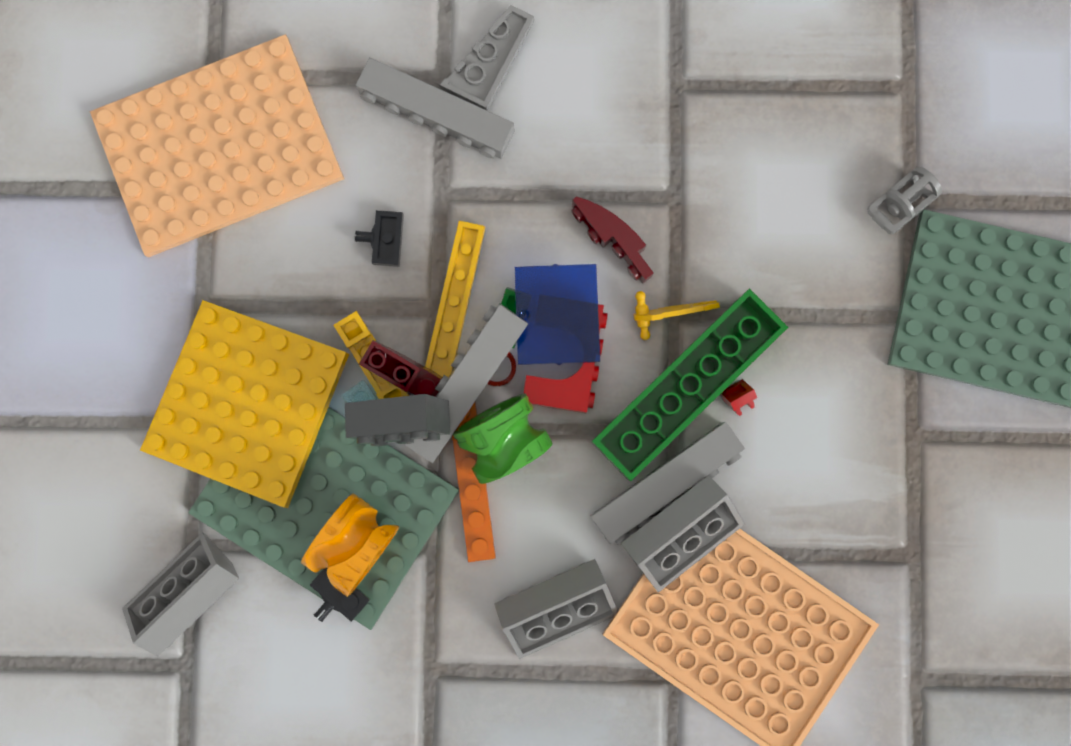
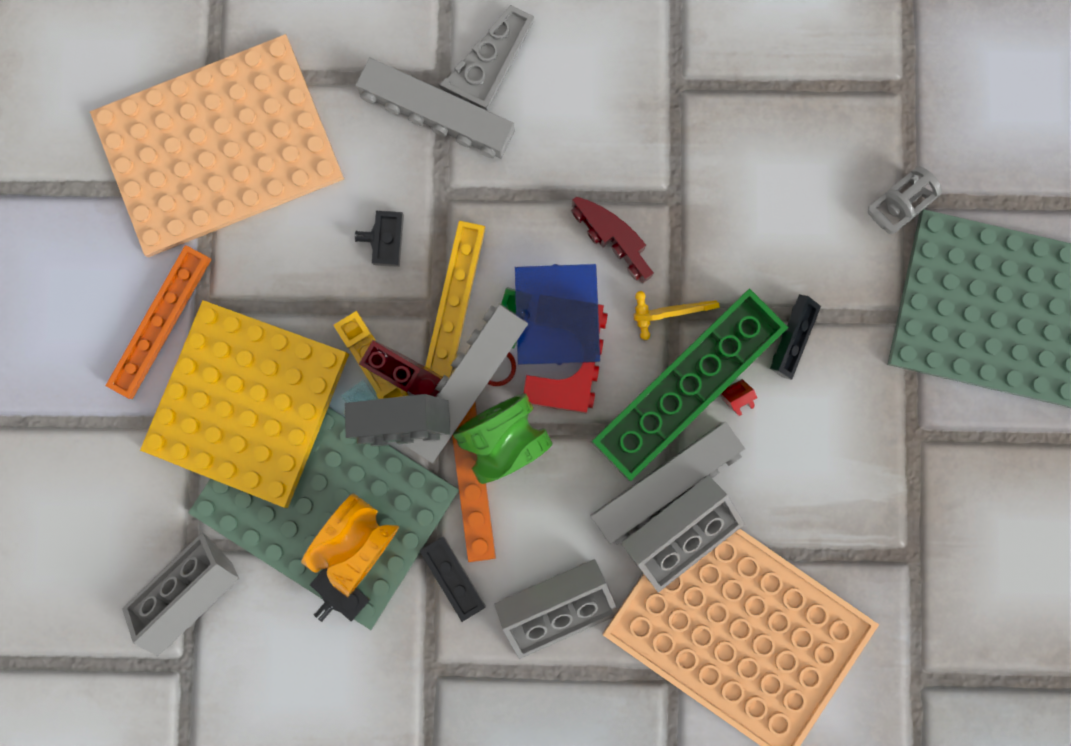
(158, 322): none -> orange plate
(452, 579): none -> black plate
(795, 337): none -> black plate

